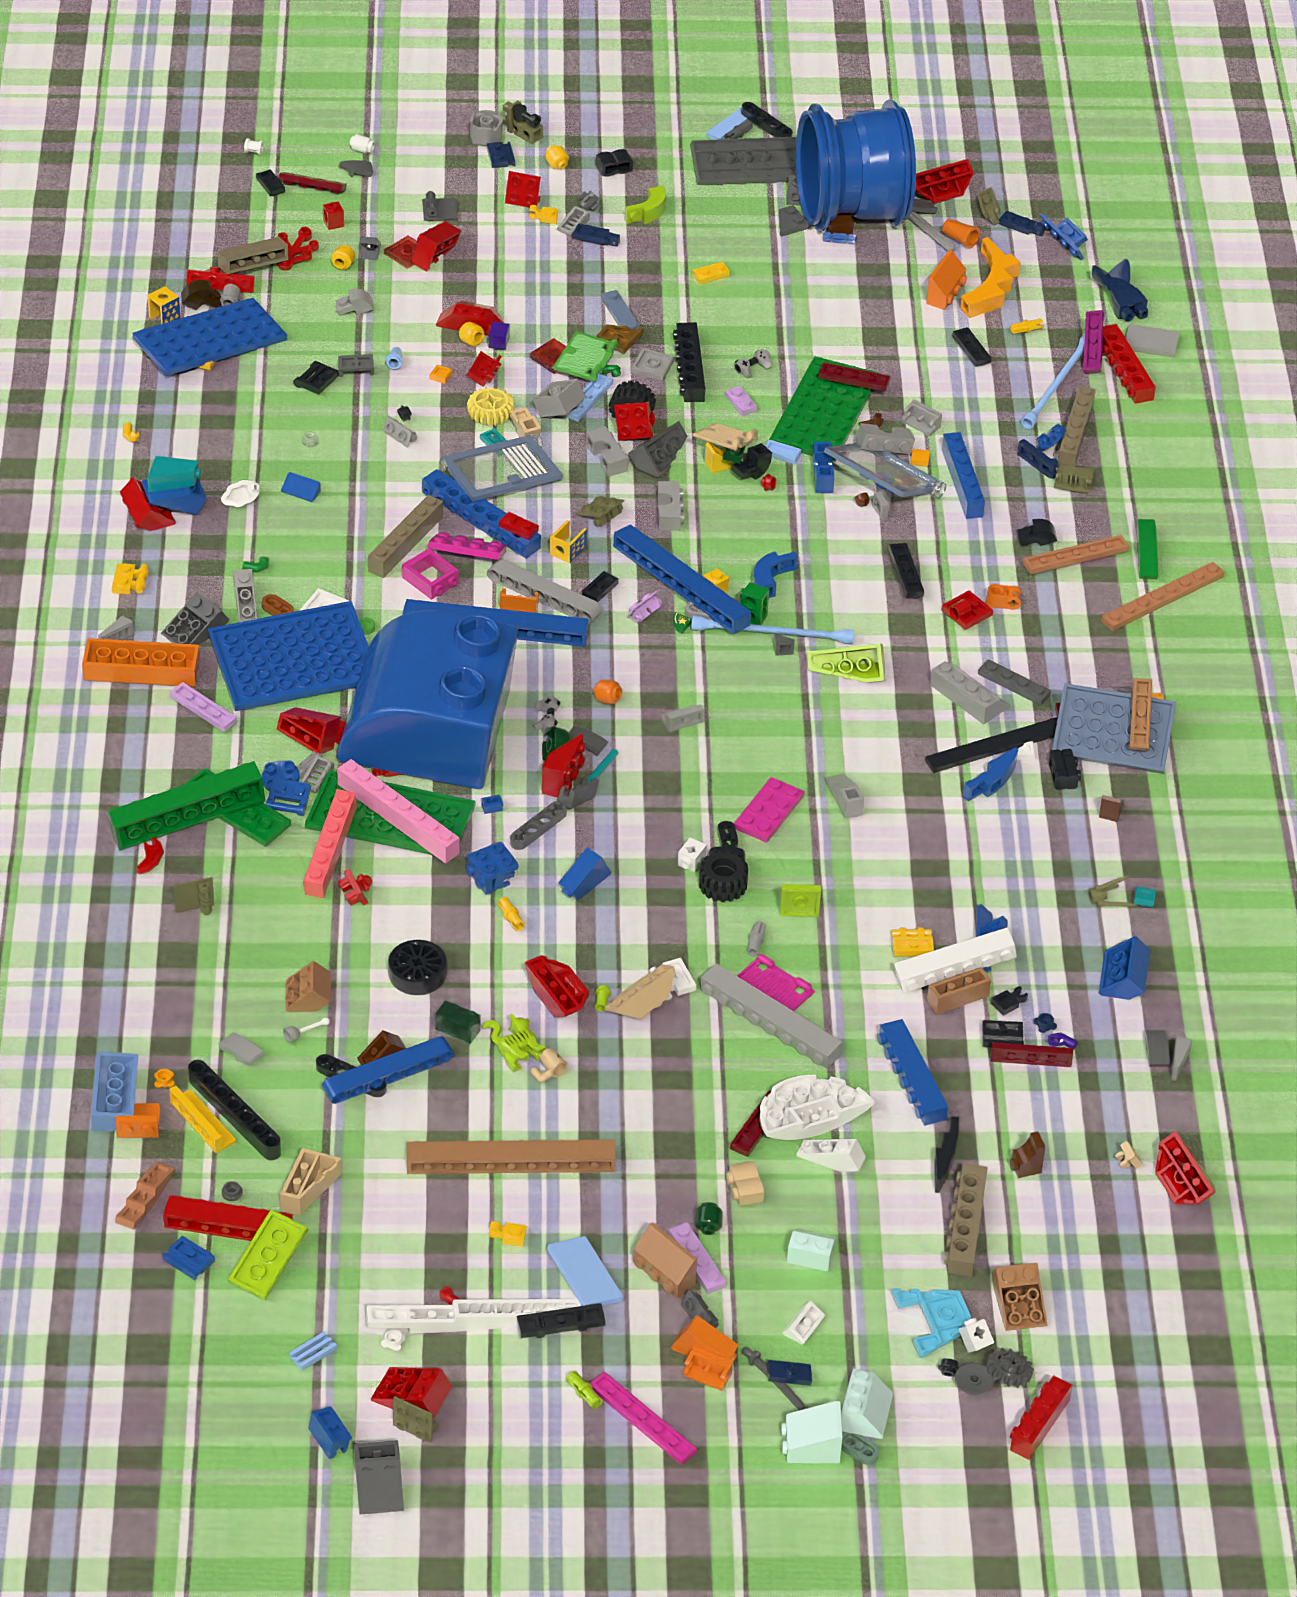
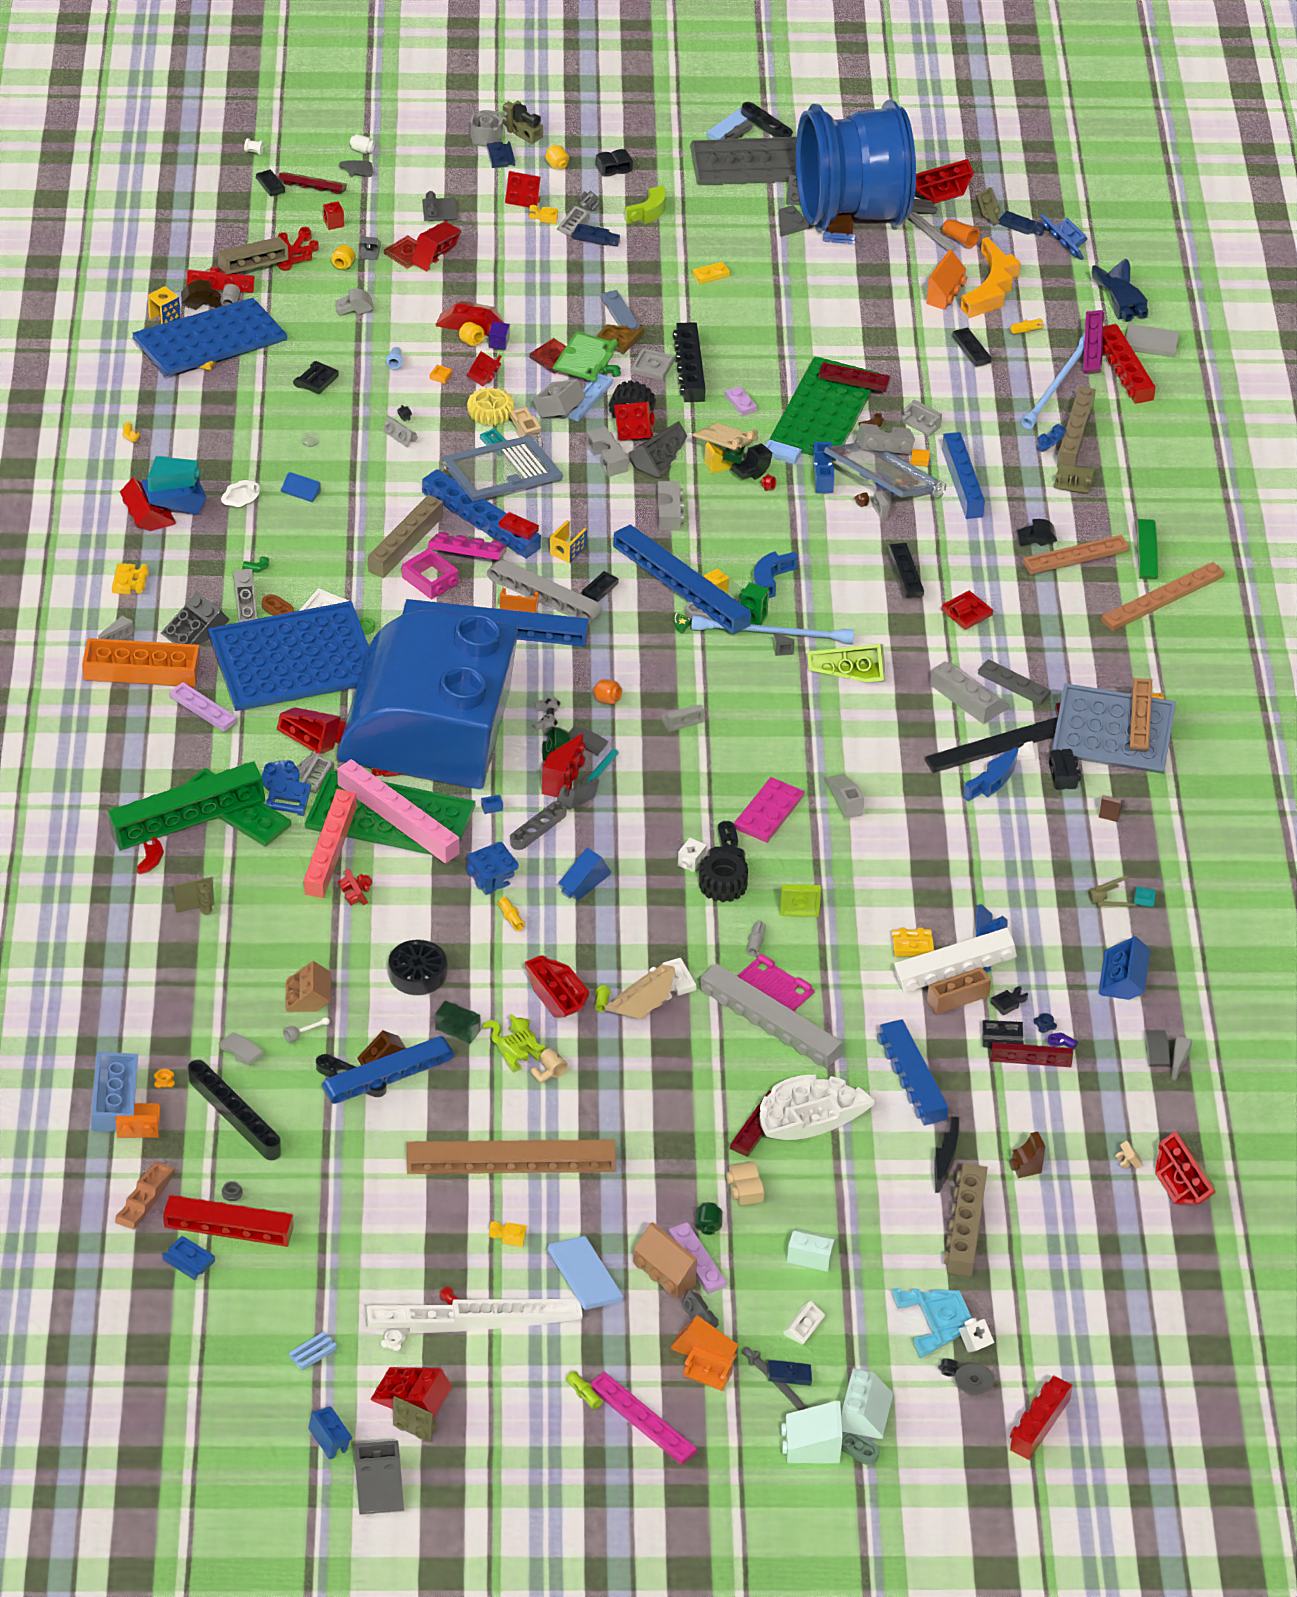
(201, 1119): yellow panel -> none
(268, 1255): lime tile -> none
(308, 1180): tan wedge -> none
(355, 363): dark grey hinge -> none
(561, 1321): black hinge -> none
(602, 509): olive hinge -> none
(649, 602): lavender hinge -> none
(743, 365): light grey piece -> none
(837, 1154): white slope -> none
(1001, 596): orange piece -> none
(1010, 1367): dark grey gear -> none
(1019, 1296): medium nougat slope -> none
(1037, 459): dark blue plate -> none

